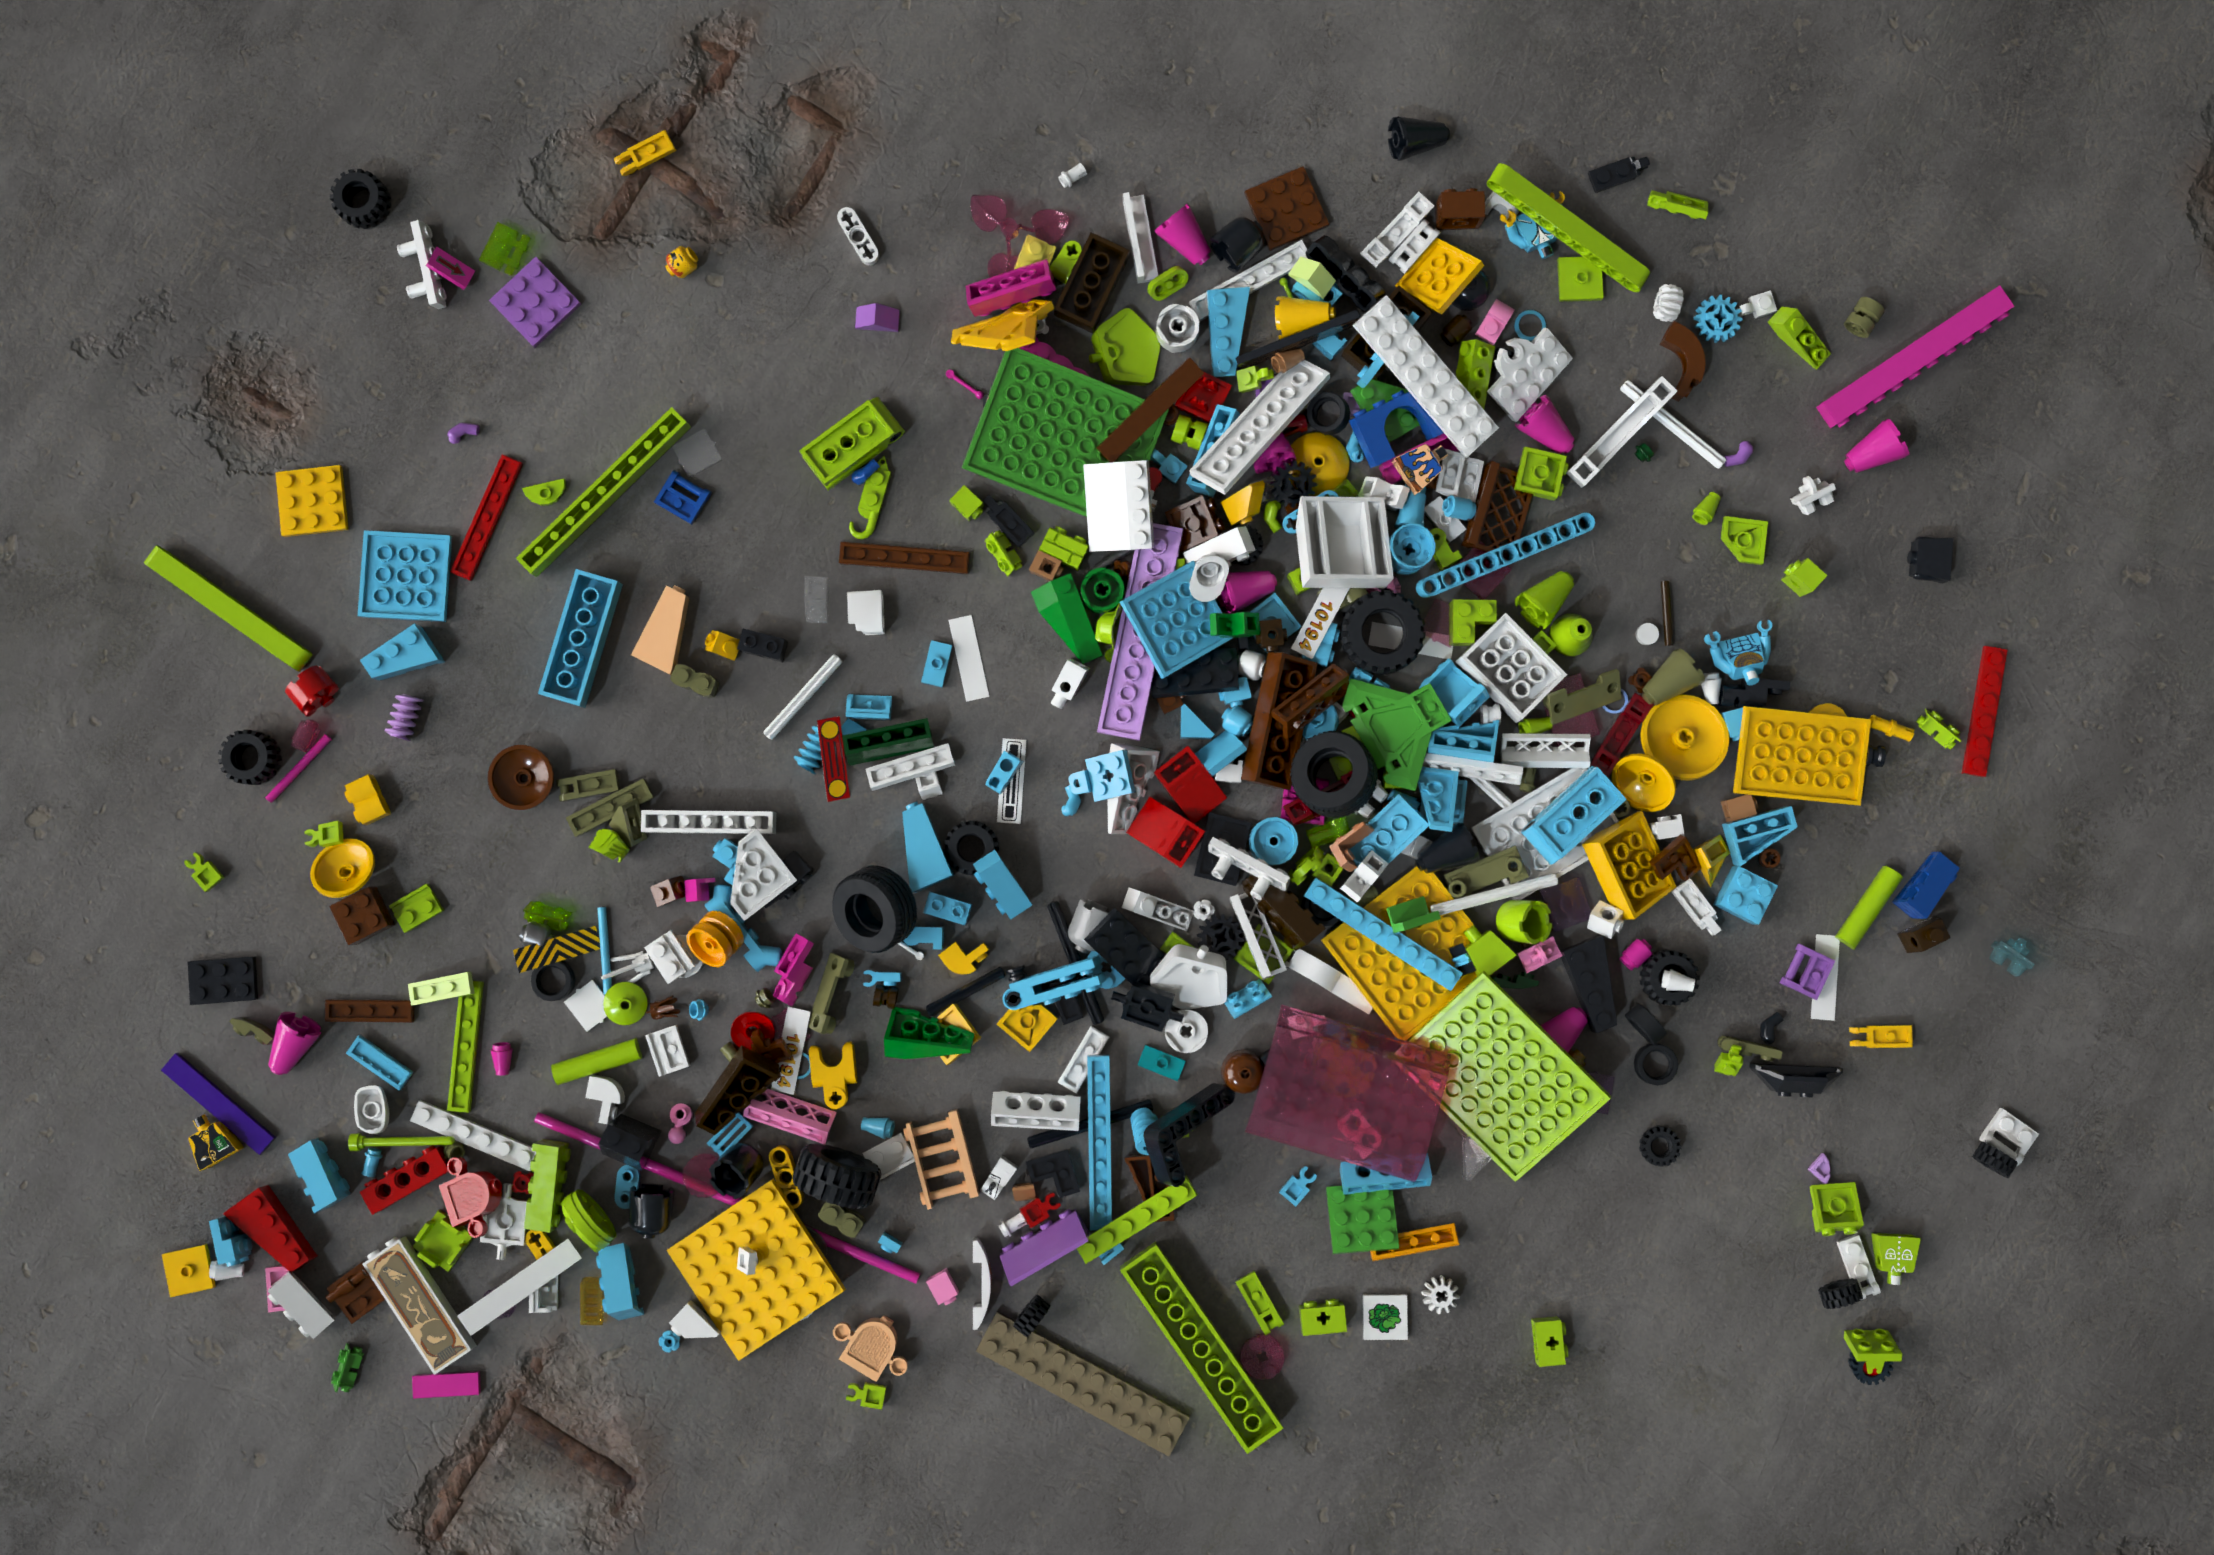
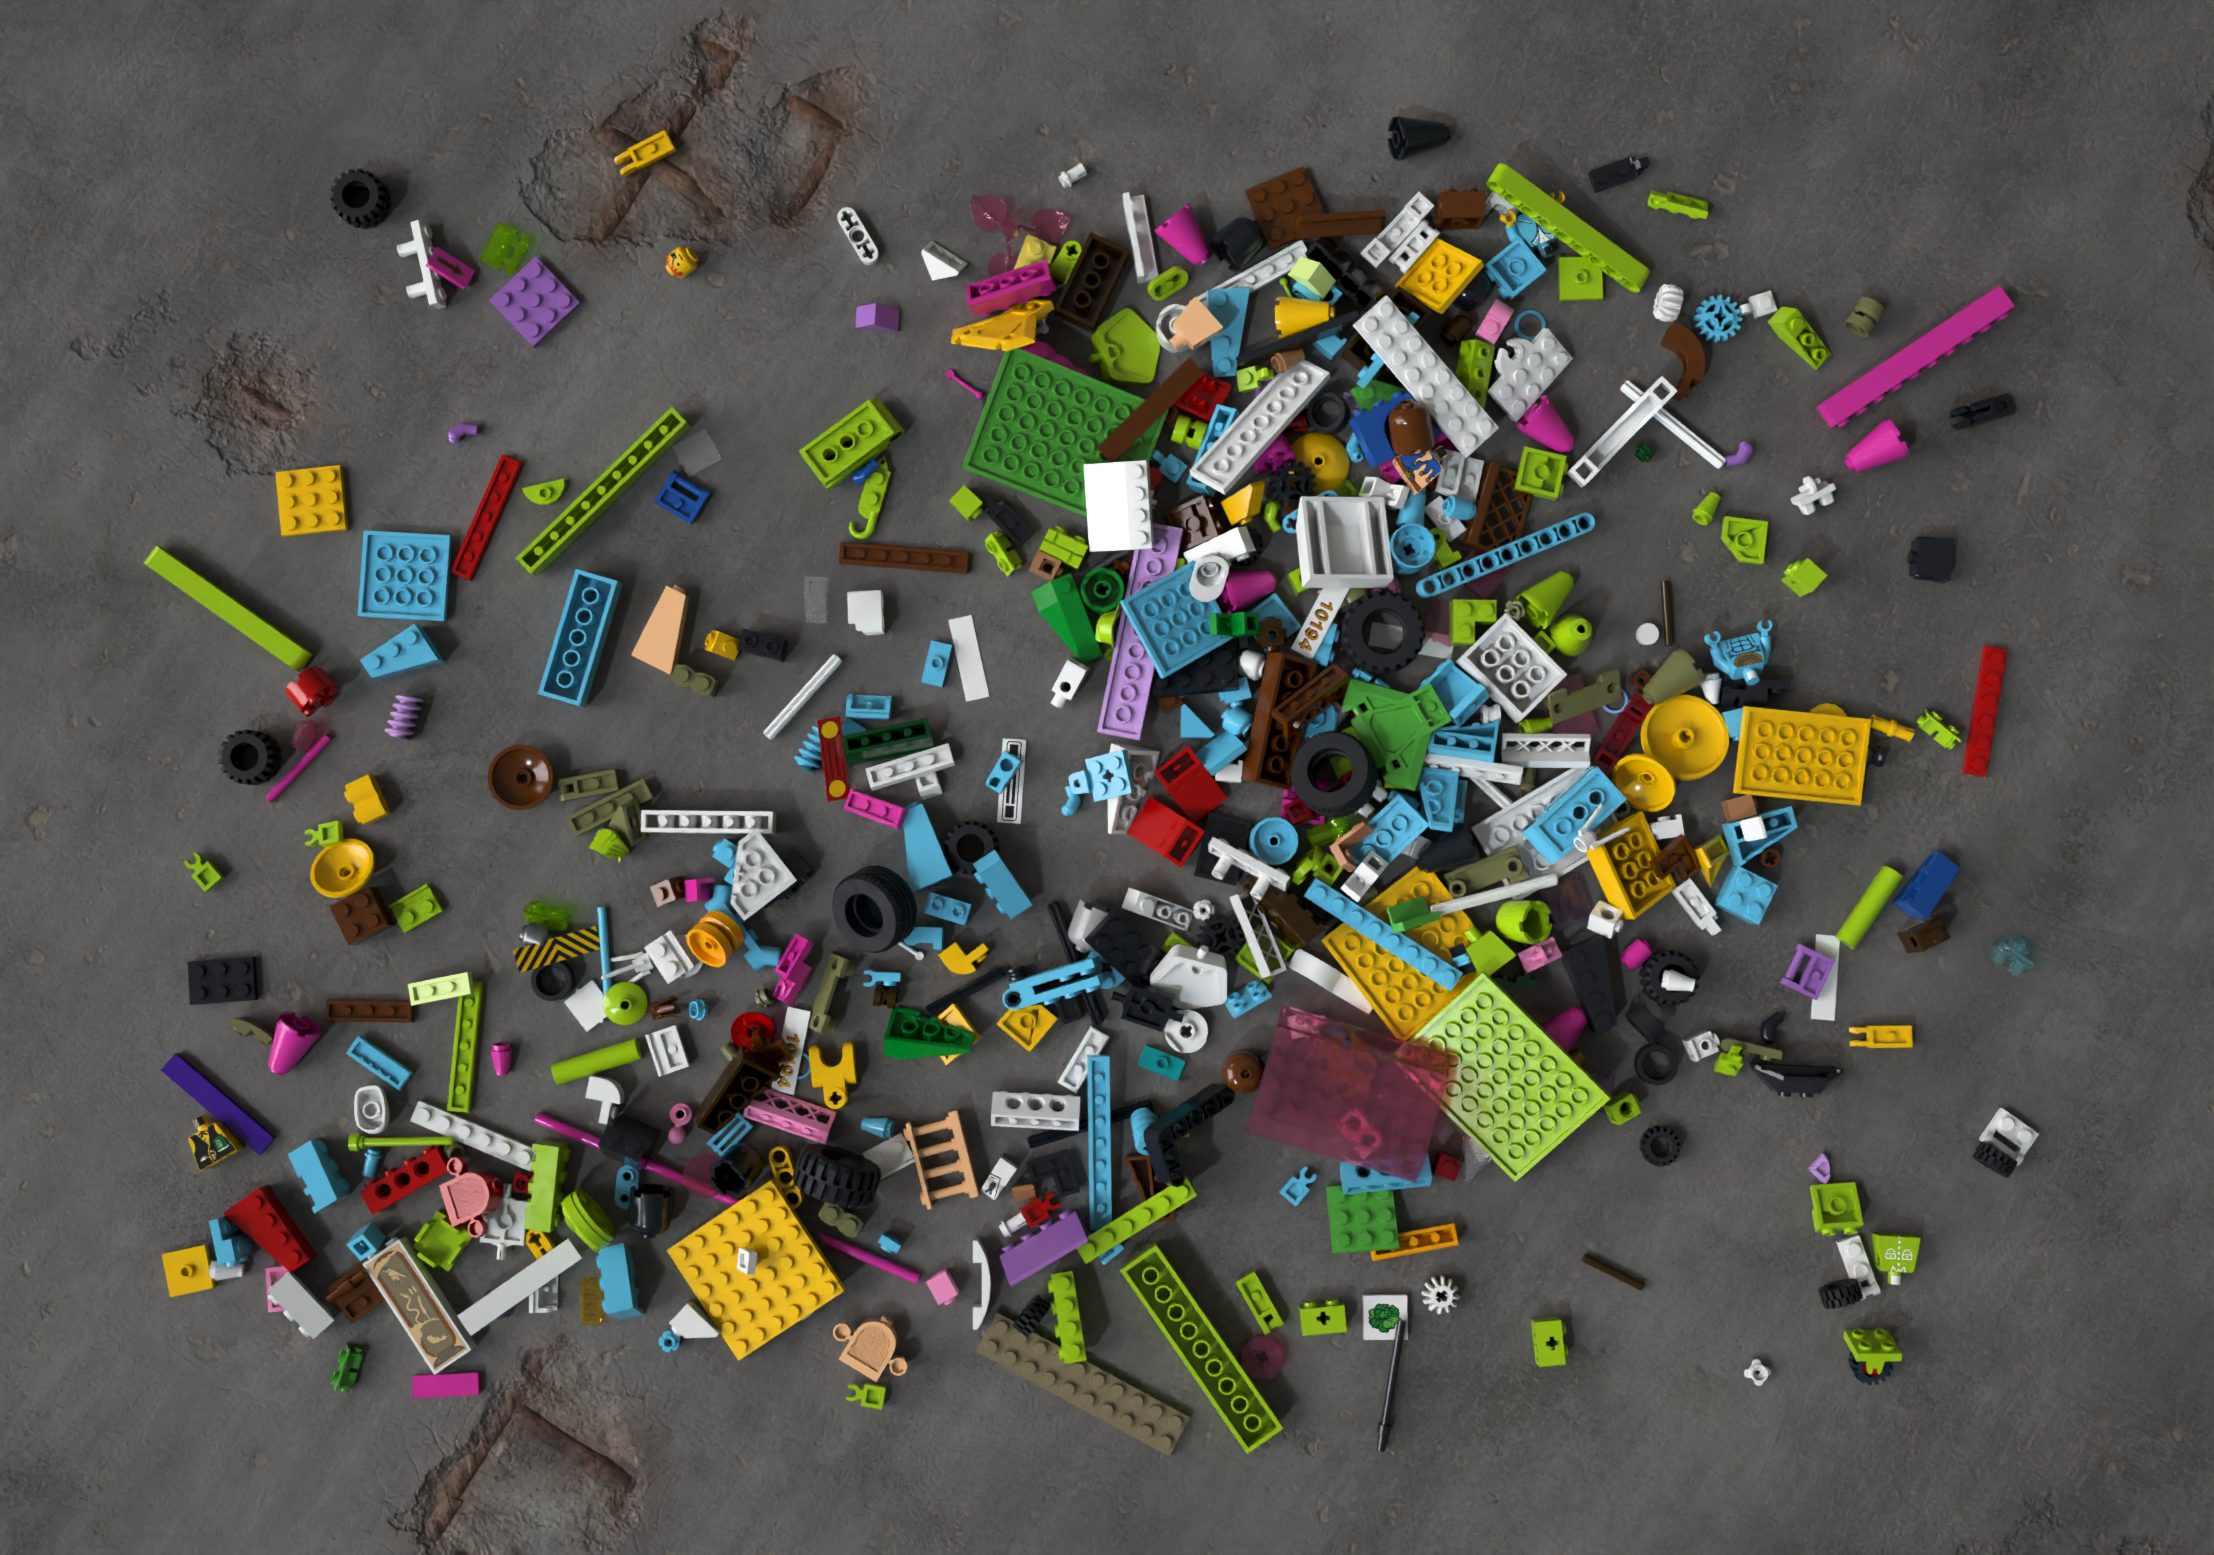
(366, 1241): none -> medium azure brick
(875, 809): none -> dark pink tile
(941, 262): none -> white slope
(1068, 1315): none -> lime brick
(1195, 326): none -> light nougat torso
(1338, 224): none -> reddish brown fence
(1384, 1426): none -> black bar
(1411, 428): none -> reddish brown cylinder
(1446, 1166): none -> dark red brick
(1514, 269): none -> medium azure plate
(1515, 604): none -> olive plate
(1587, 839): none -> white plant
(1613, 1106): none -> lime brick
(1613, 1272): none -> dark brown bar
(1694, 1042): none -> white brick
(1753, 828): none -> white slope
(1763, 1374): none -> white plate
(1983, 411): none -> black plate

